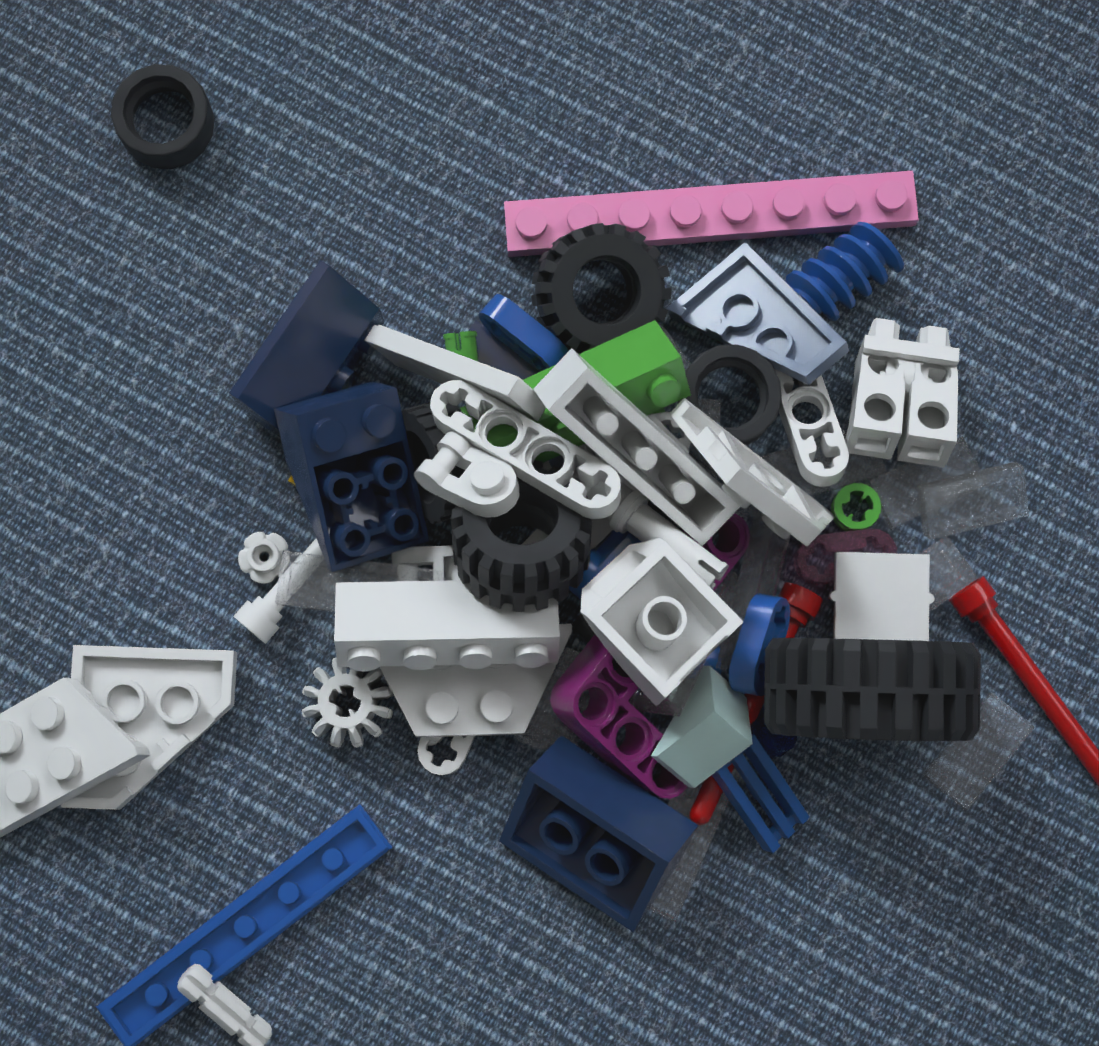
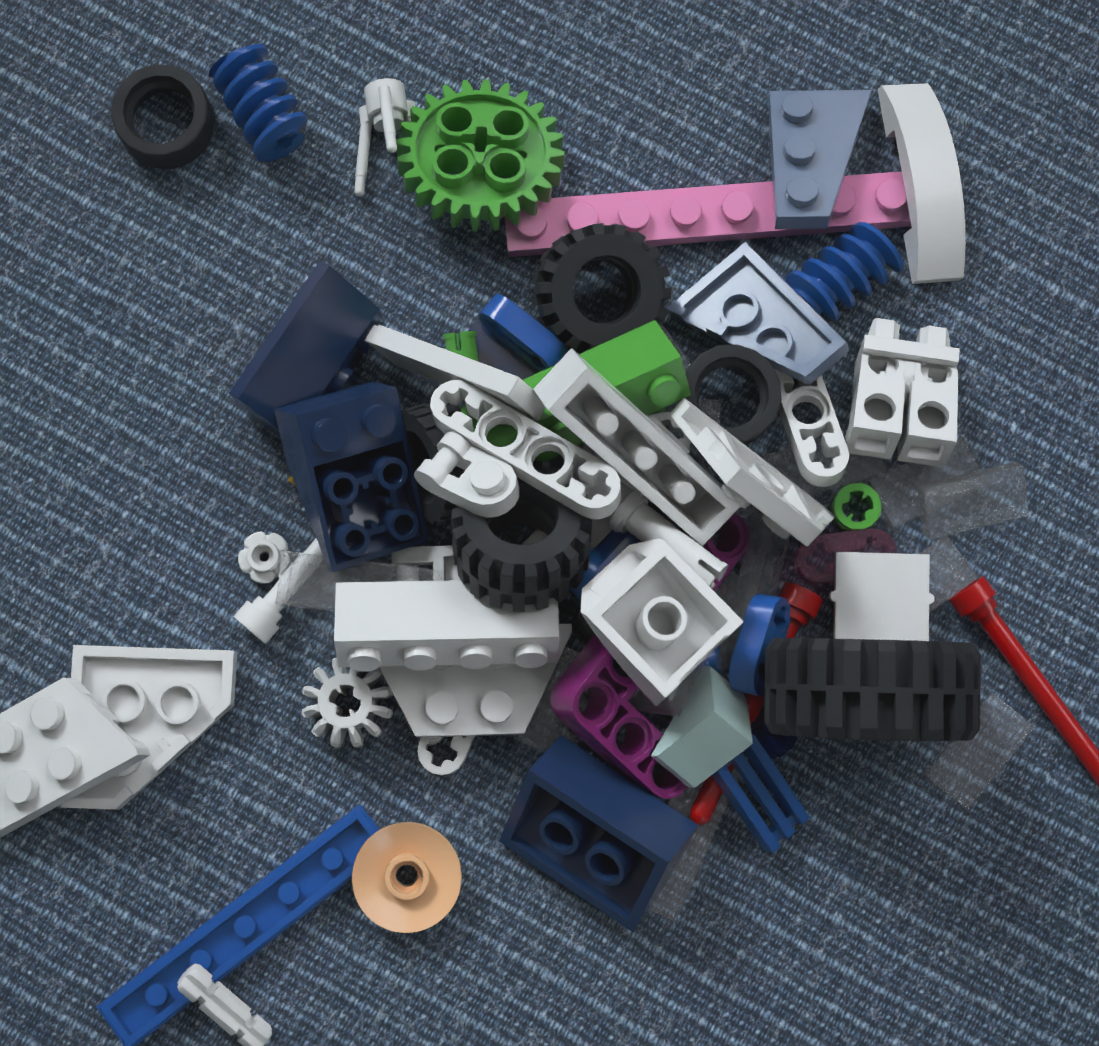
(258, 102): none -> blue piece
(386, 110): none -> white plant
(413, 905): none -> light nougat dish
(480, 155): none -> bright green gear
(811, 151): none -> sand blue wing
(930, 181): none -> white slope

